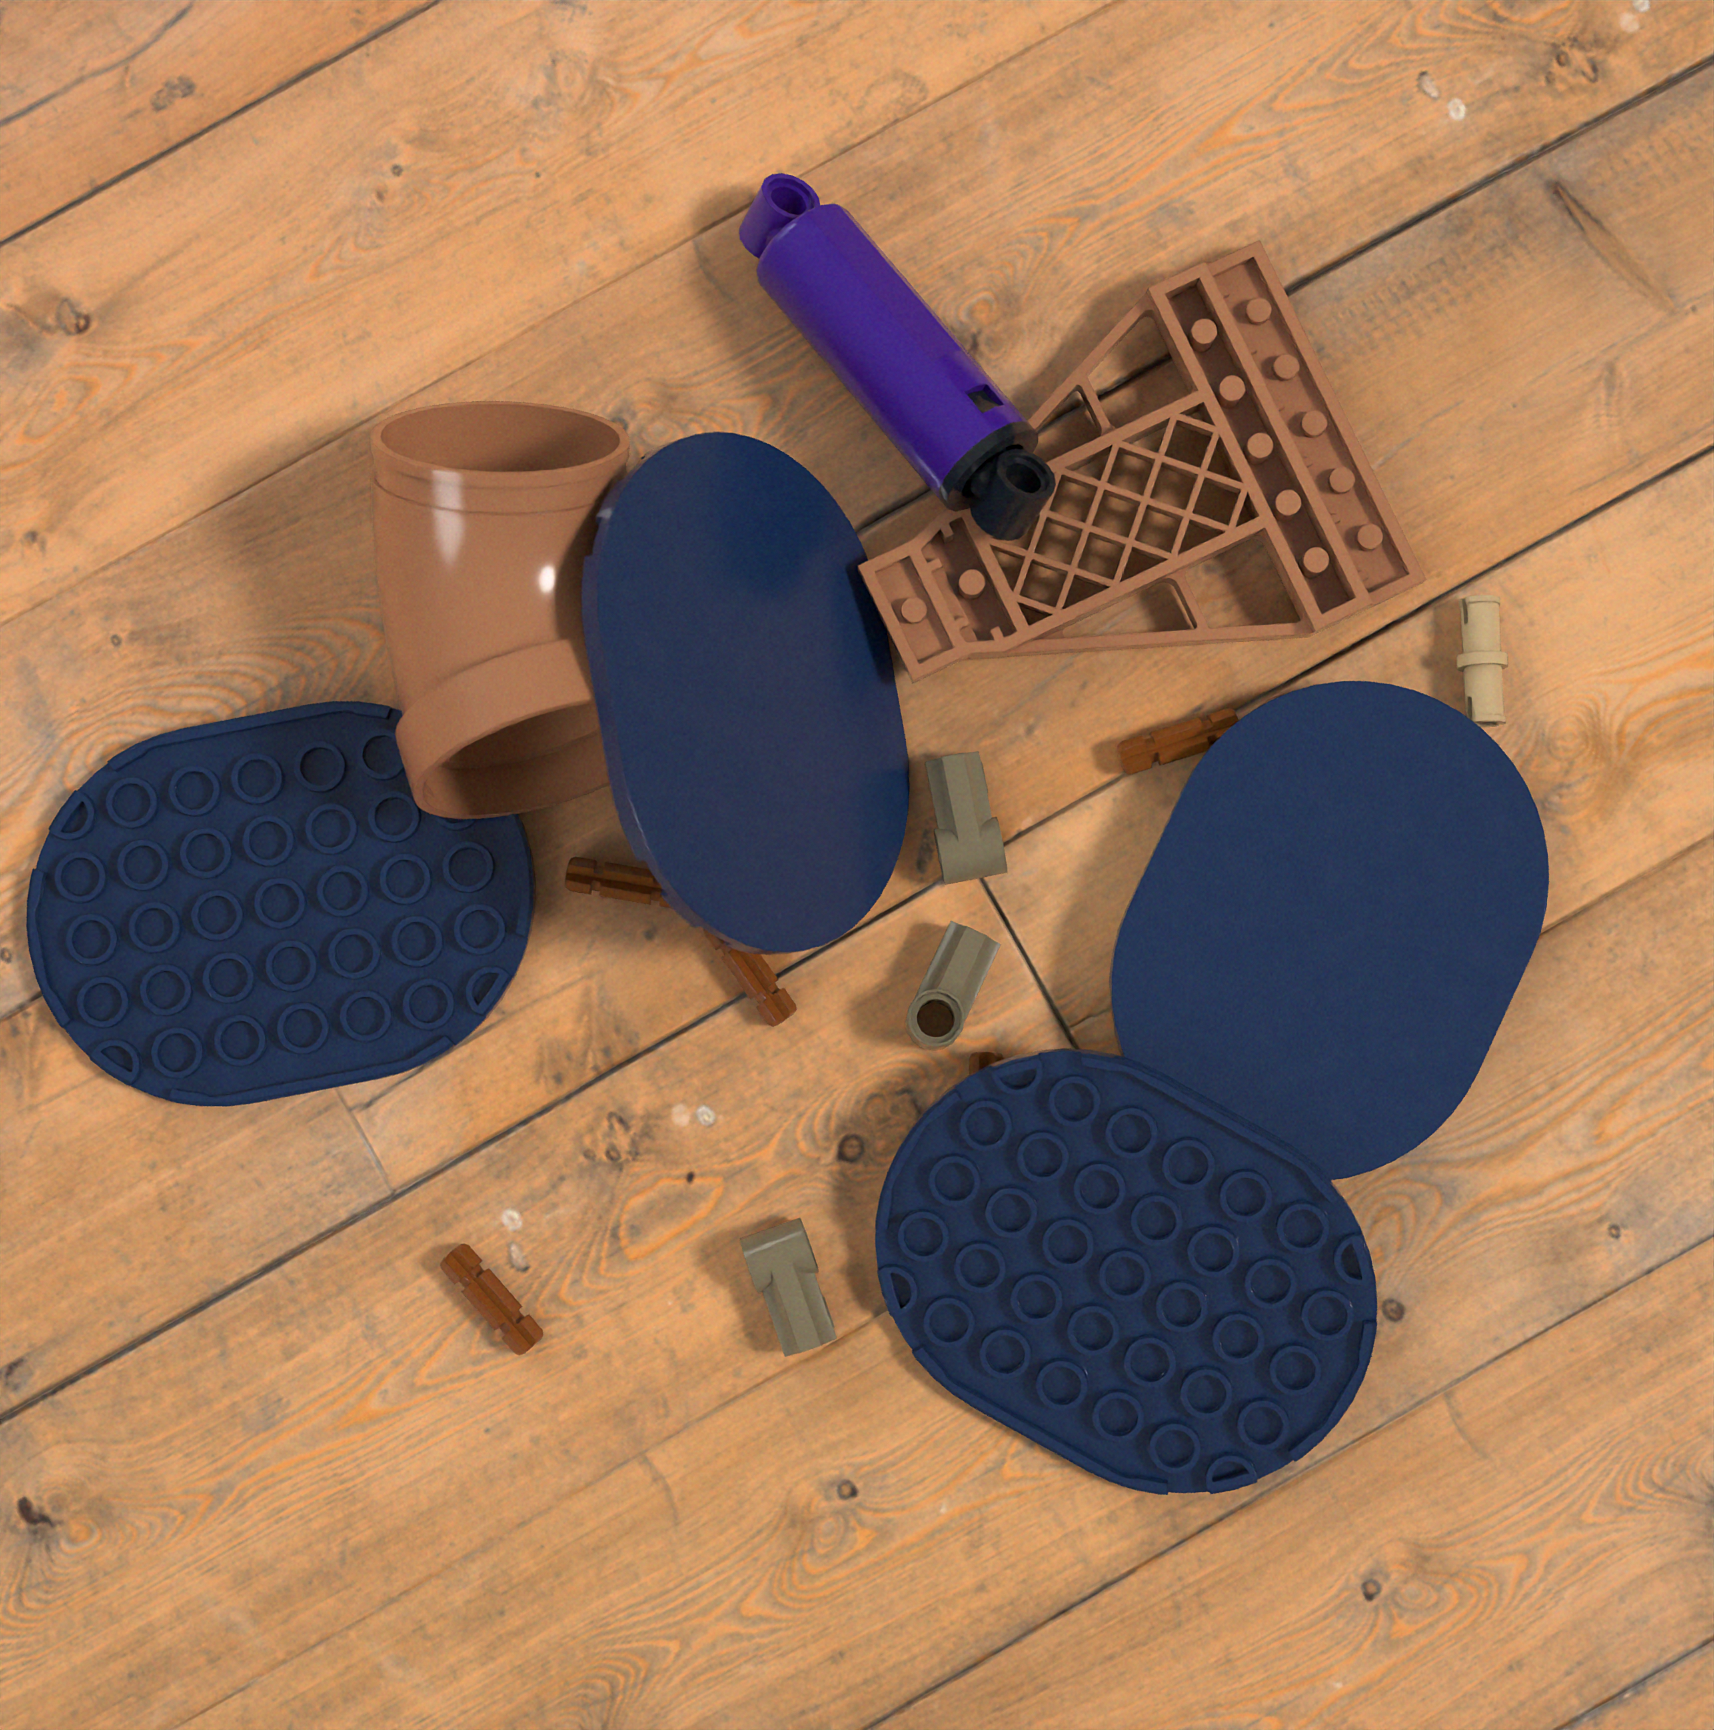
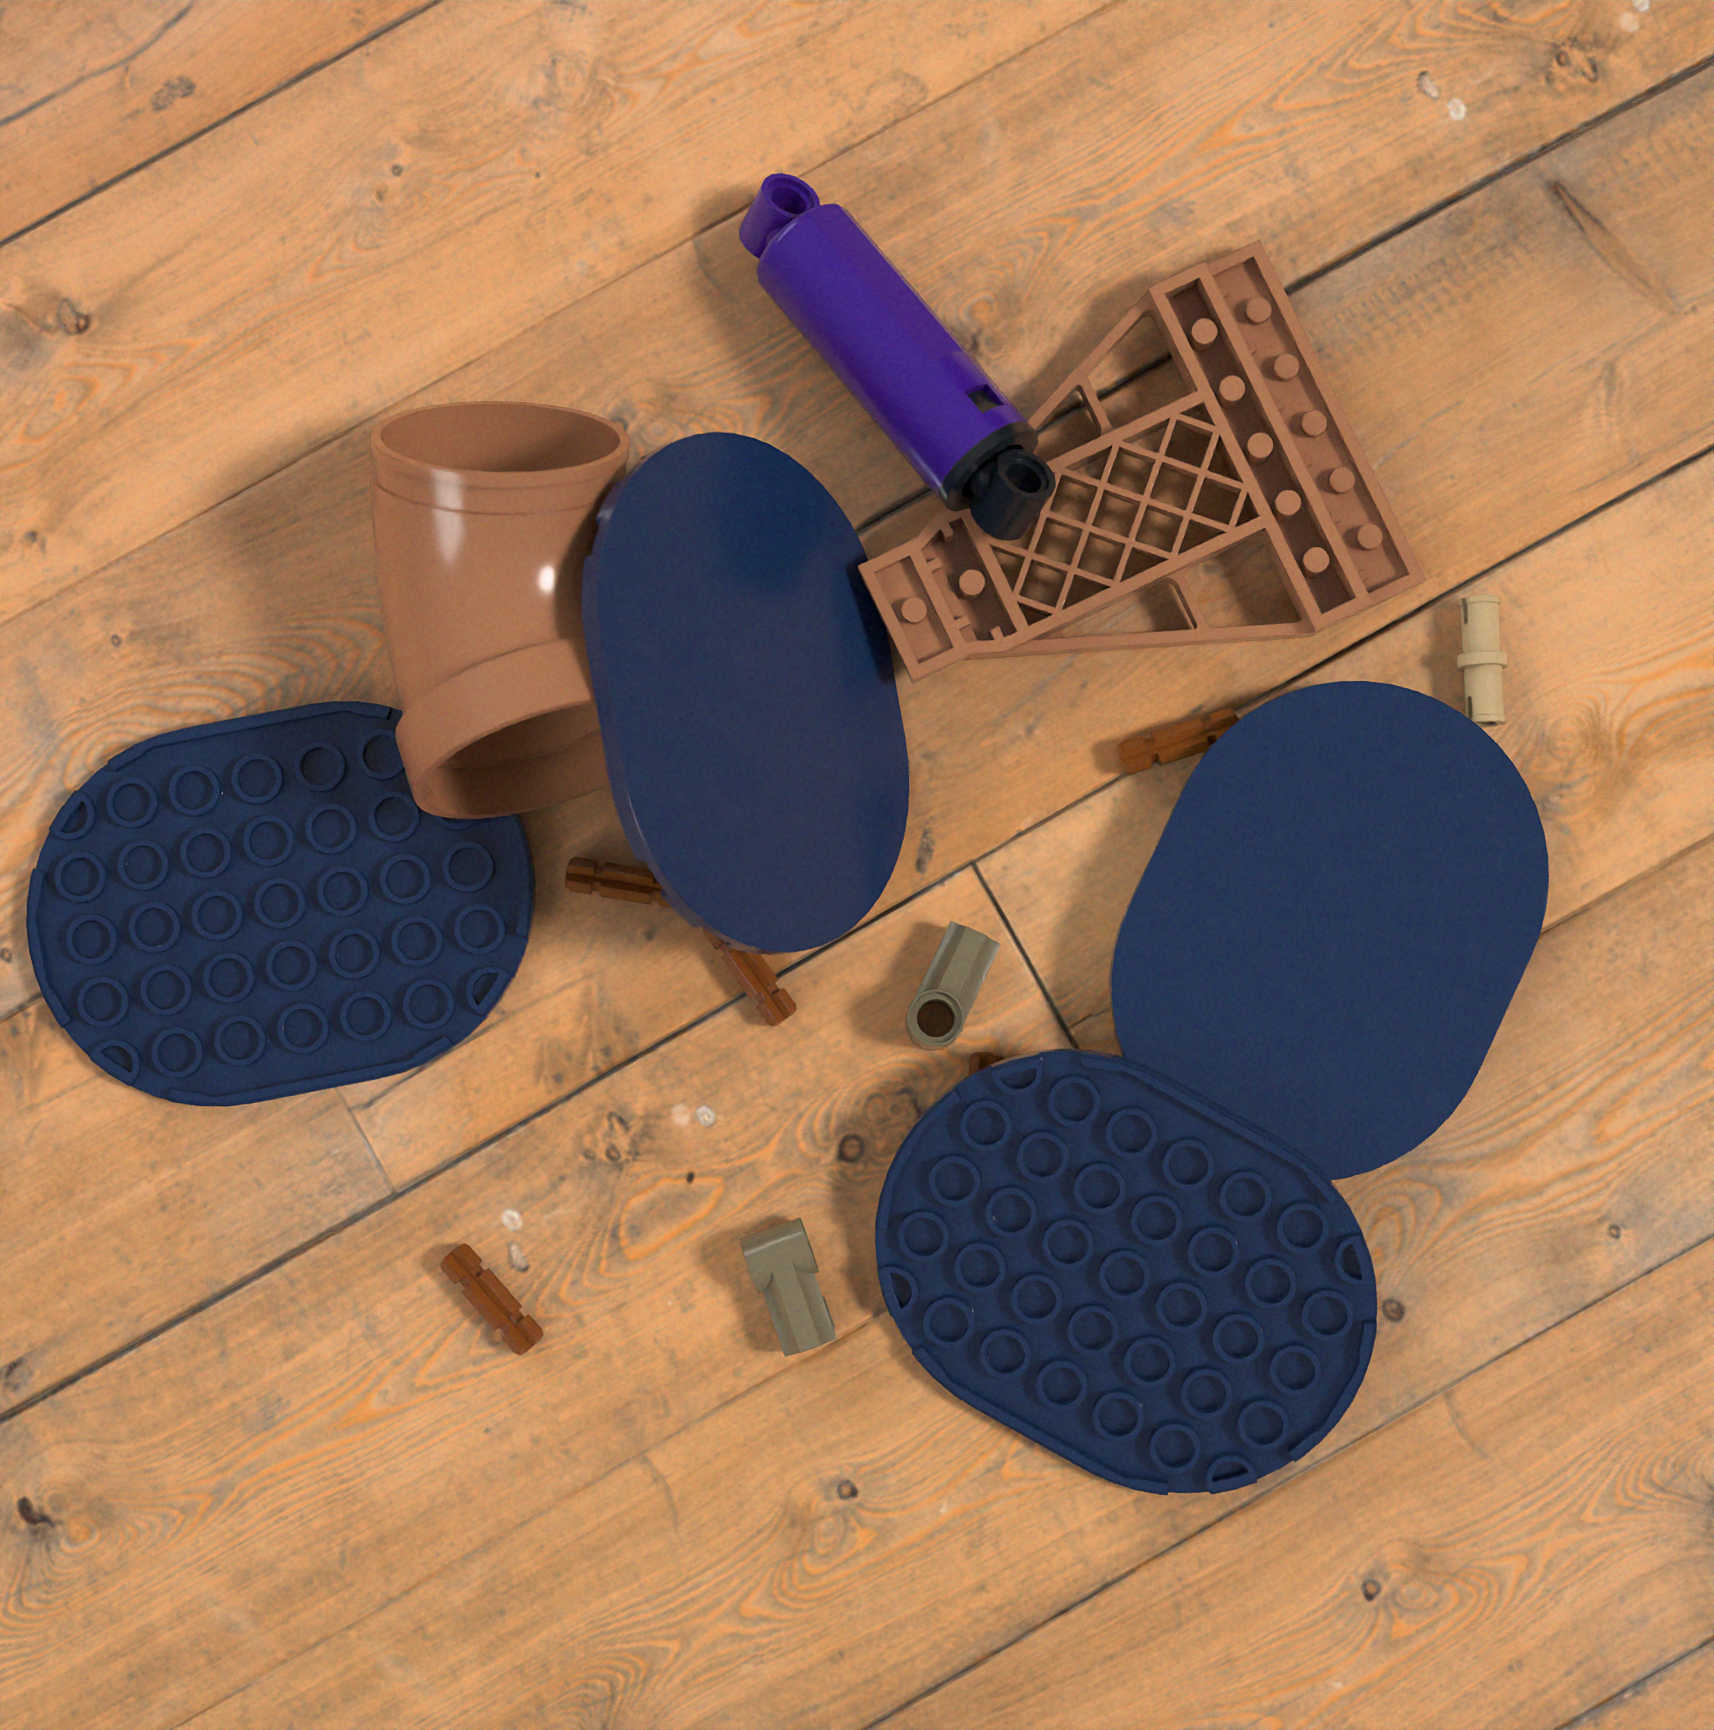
(967, 834): dark tan piece -> none

